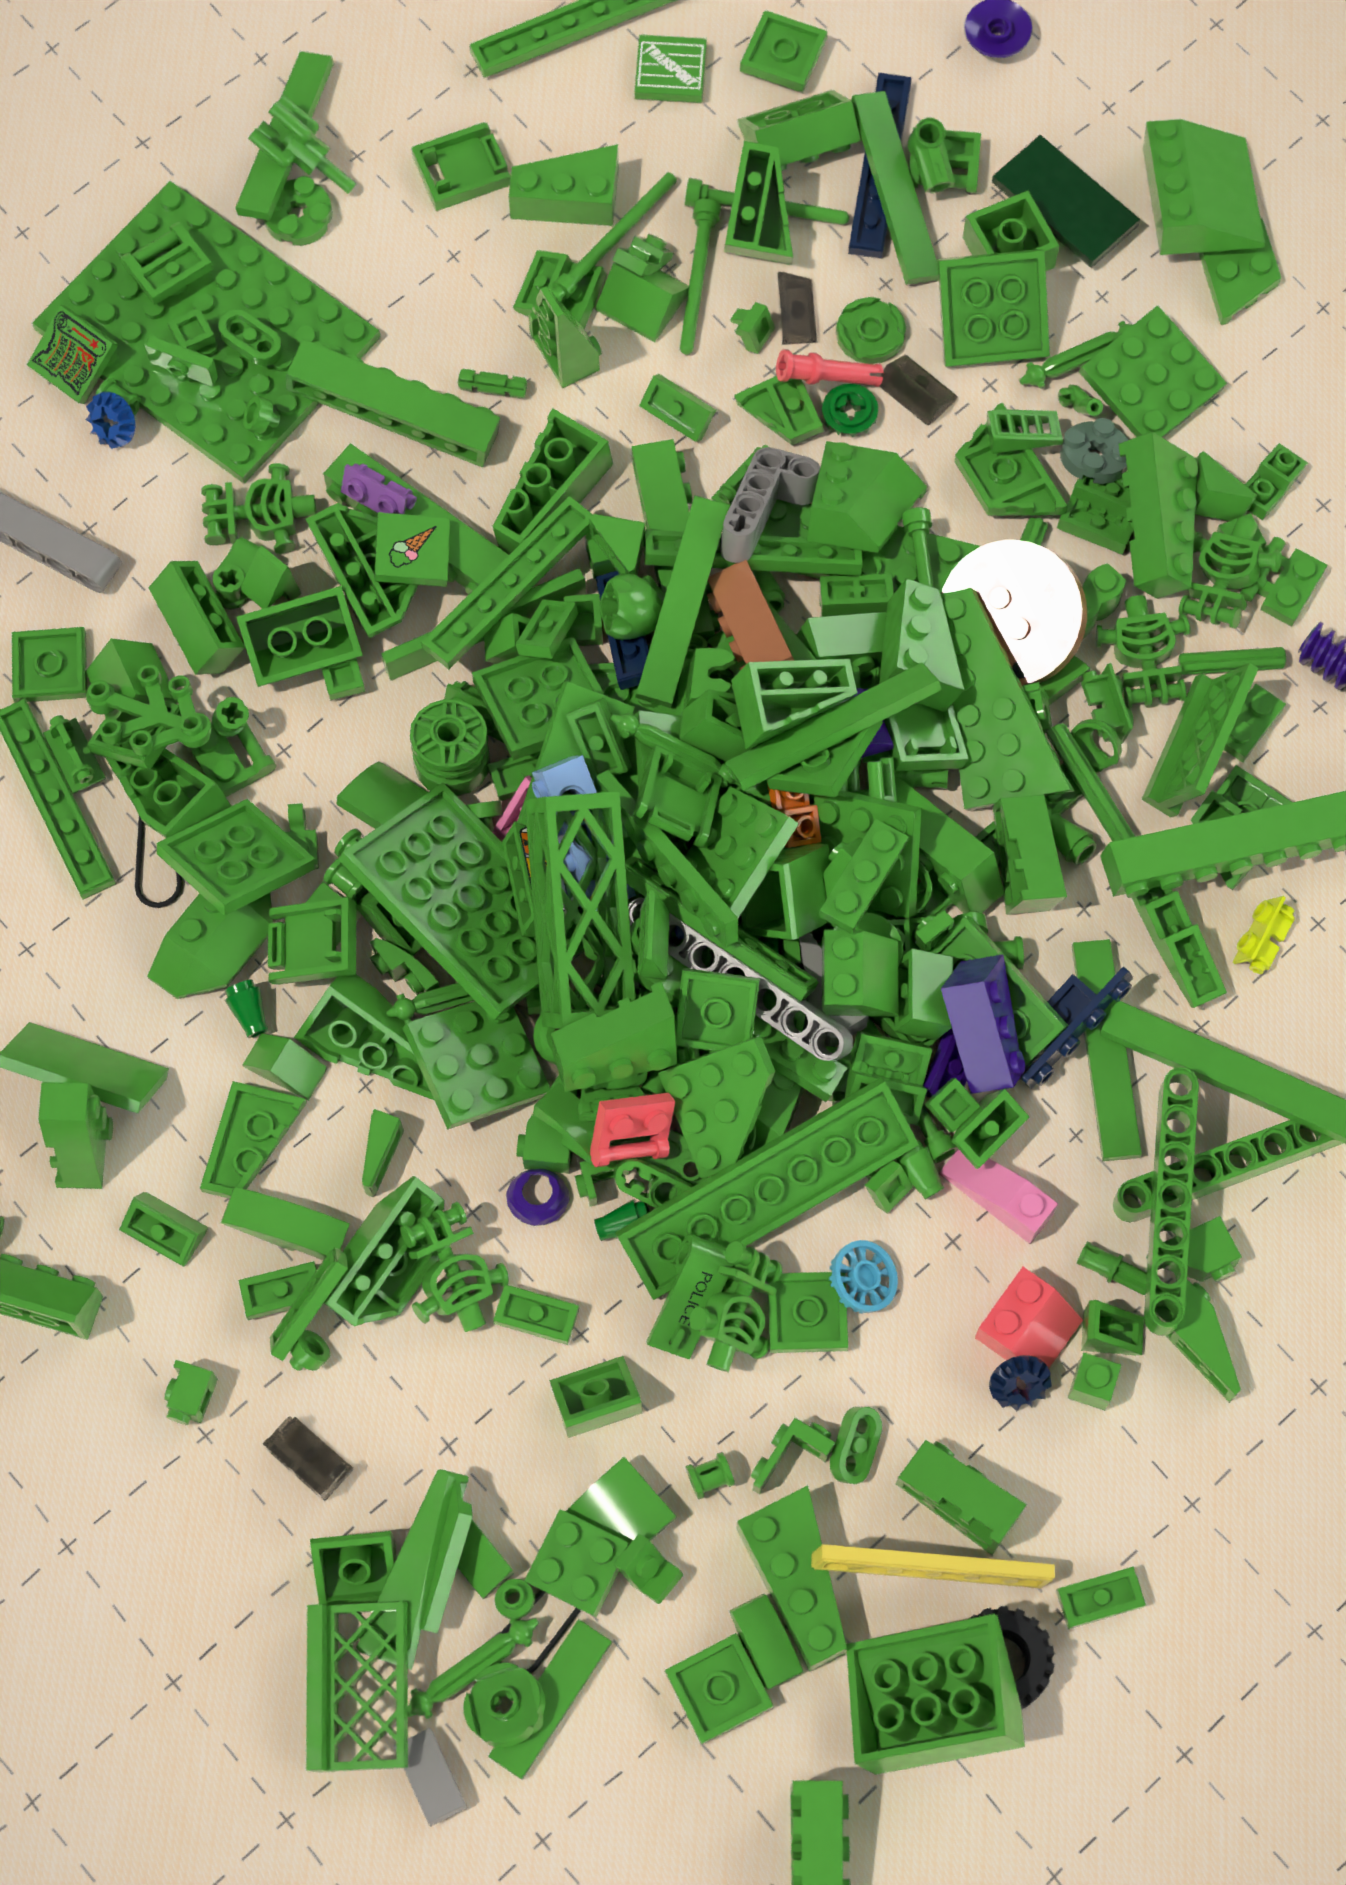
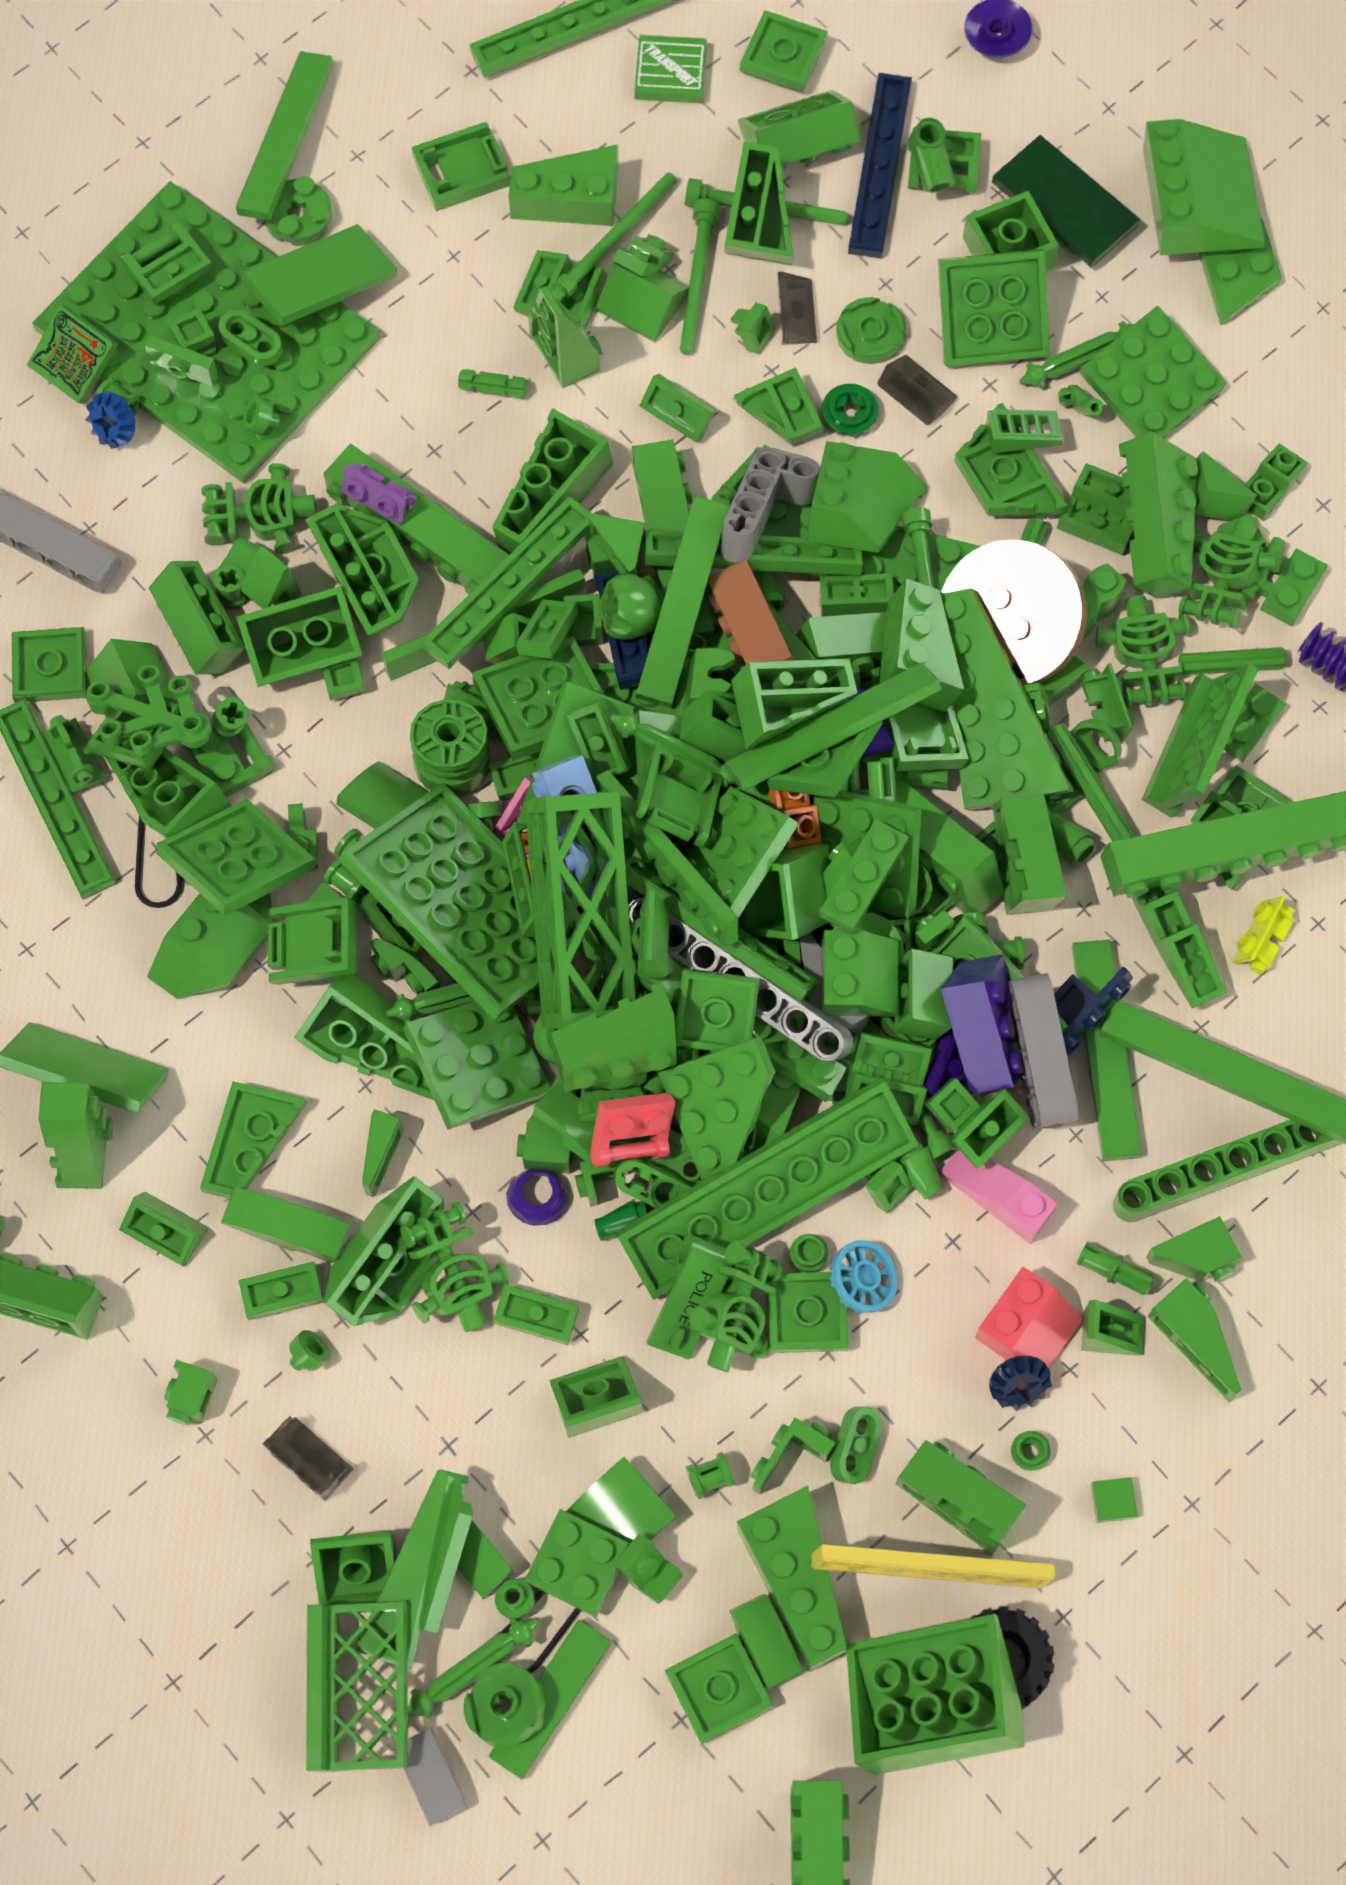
(247, 1007): green cone -> none
(285, 1064): bright green slope -> none
(301, 143): bright green plant -> none
(308, 1303): bright green tile -> none
(319, 274): none -> bright green tile
(392, 402): bright green brick -> none
(412, 549): bright green tile -> none
(808, 1253): none -> bright green plate
(815, 368): coral pin -> none
(895, 188): bright green tile -> none
(1039, 1442): none -> bright green plate
(1043, 1052): none -> light grey beam
(1094, 436): sand green plate -> none
(1094, 1381): bright green brick -> none
(1100, 1597): bright green plate -> none
(1114, 1500): none -> bright green tile
(1165, 1217): bright green beam -> none

